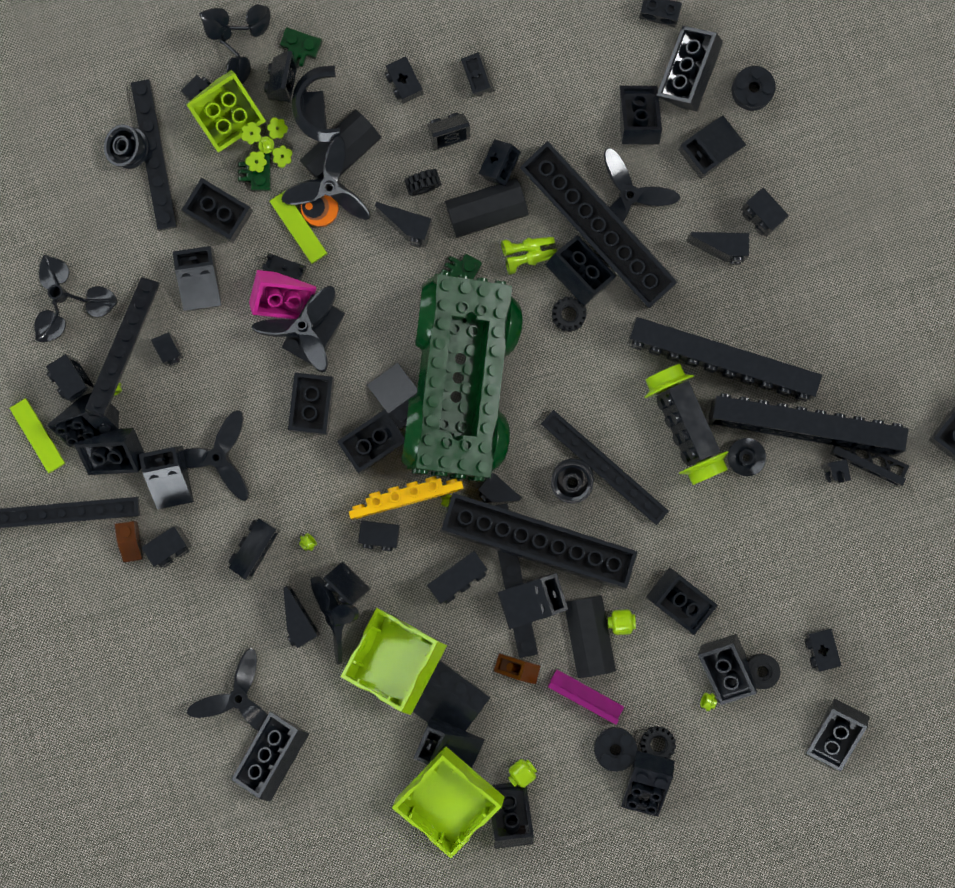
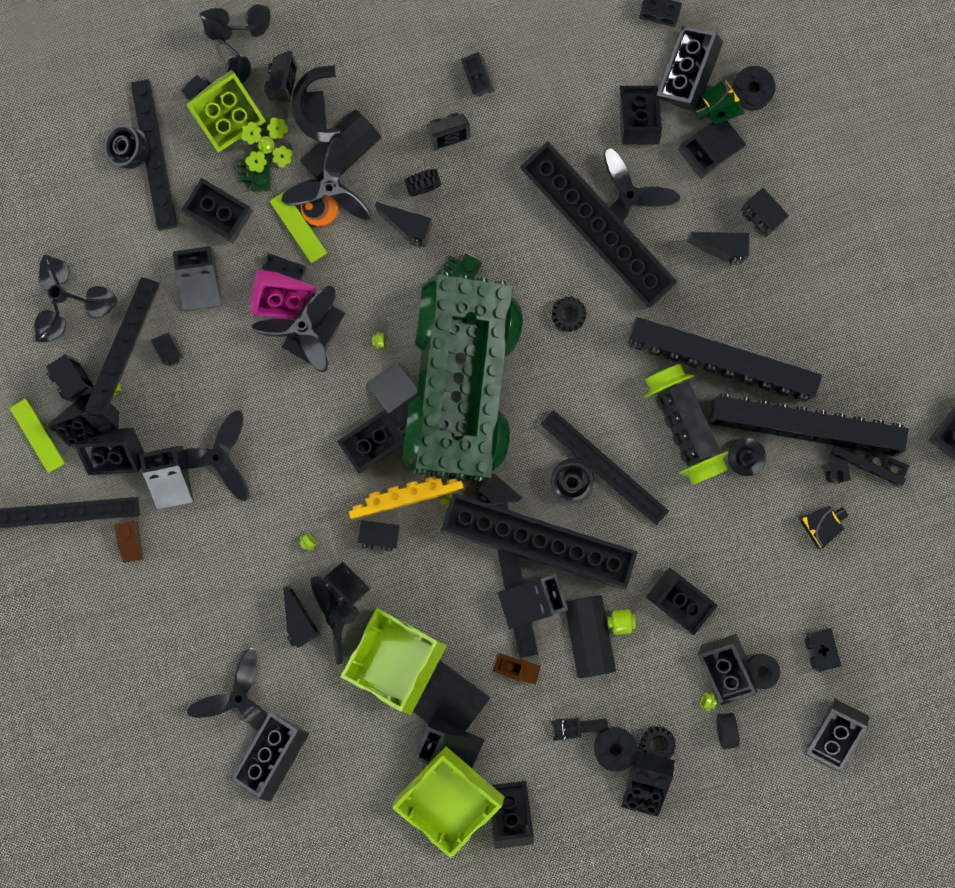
(166, 547): black brick -> none
(253, 548): black slope -> none
(300, 44): dark green hinge -> none
(311, 404): black brick -> none
(379, 340): none -> lime plate
(403, 69): black brick -> none
(458, 578): black brick -> none
(486, 208): black piece -> none
(499, 162): black brick -> none
(522, 773): lime head -> none
(534, 254): lime piece -> none
(573, 727): none -> black connector
(580, 270): black brick -> none
(585, 696): magenta fence -> none
(720, 103): none -> dark green torso
(728, 731): none -> black tyre
(823, 525): none -> black torso

